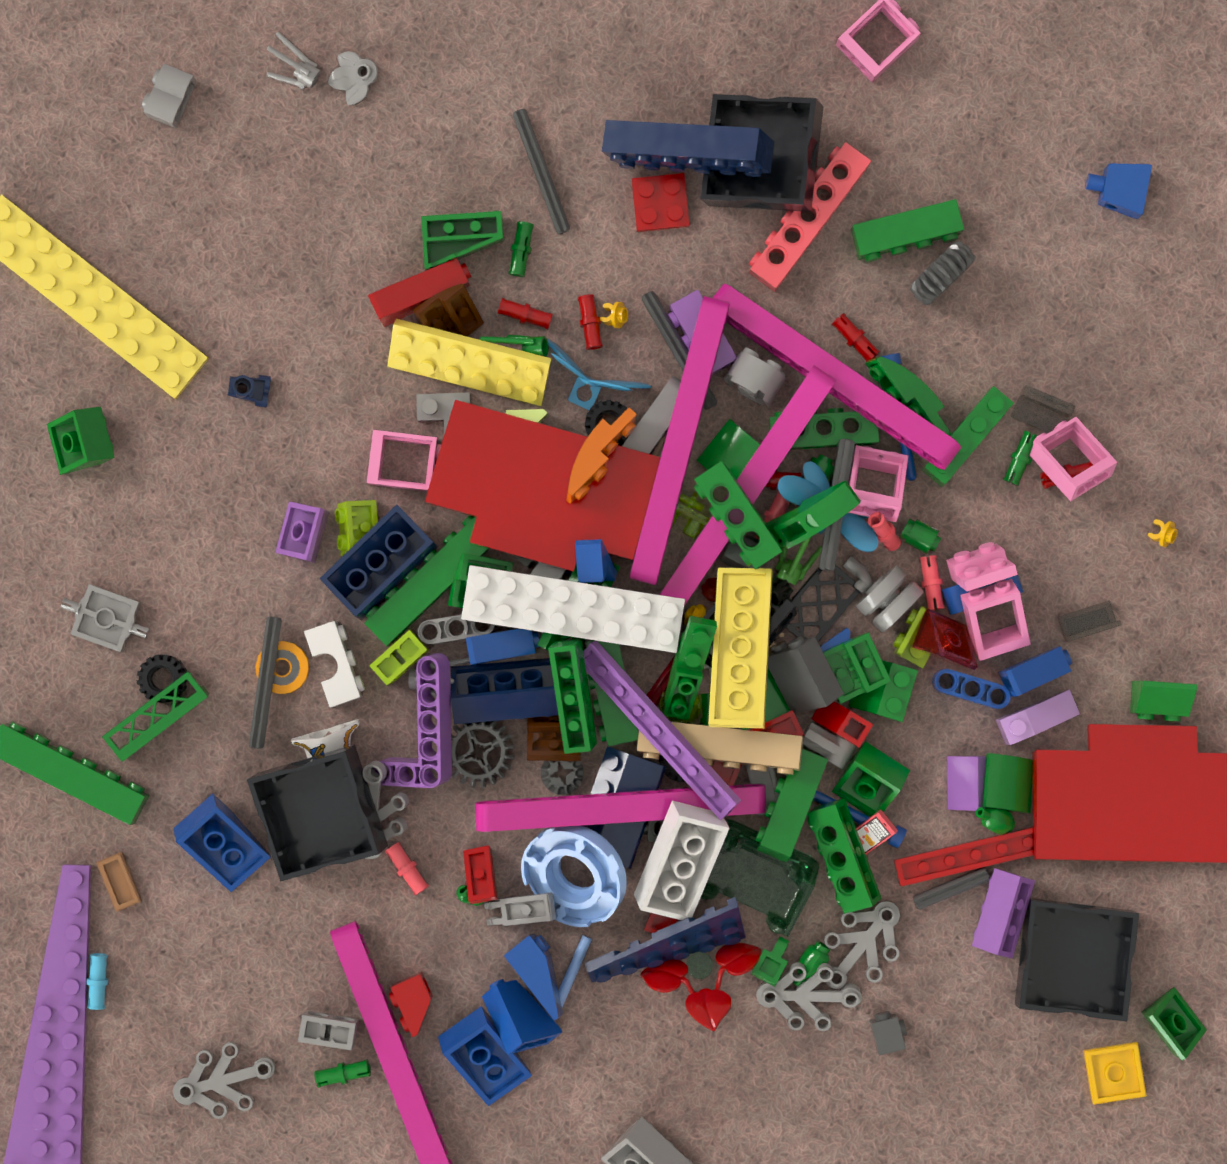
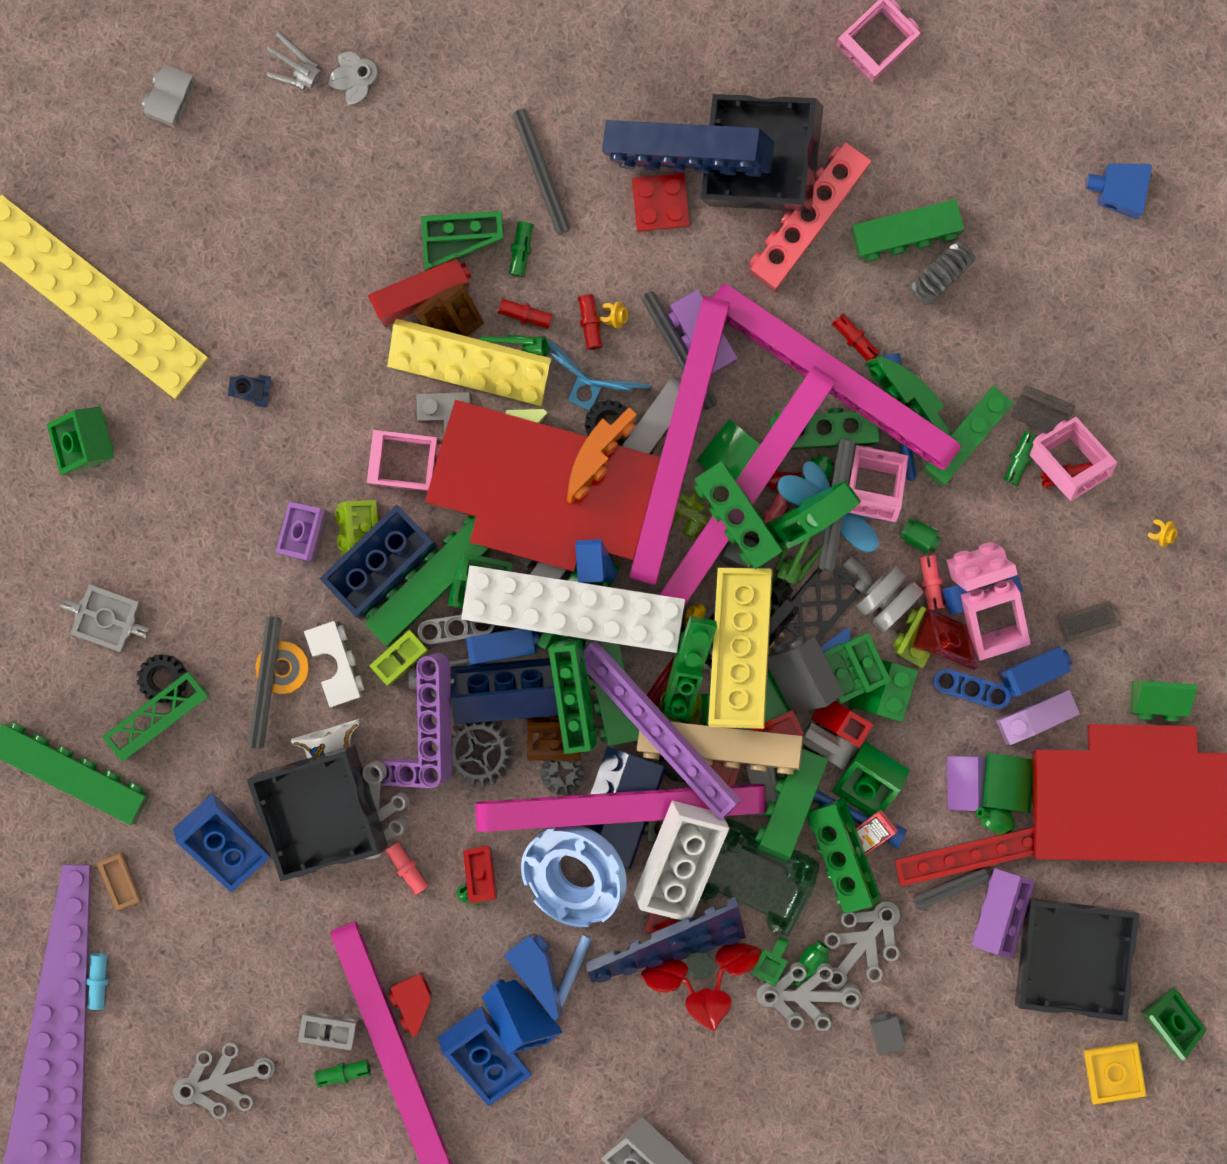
(523, 909): light grey hinge -> none
(709, 589): clear red plate -> none
(755, 378): light grey brick -> none
(885, 531): coral pin -> none

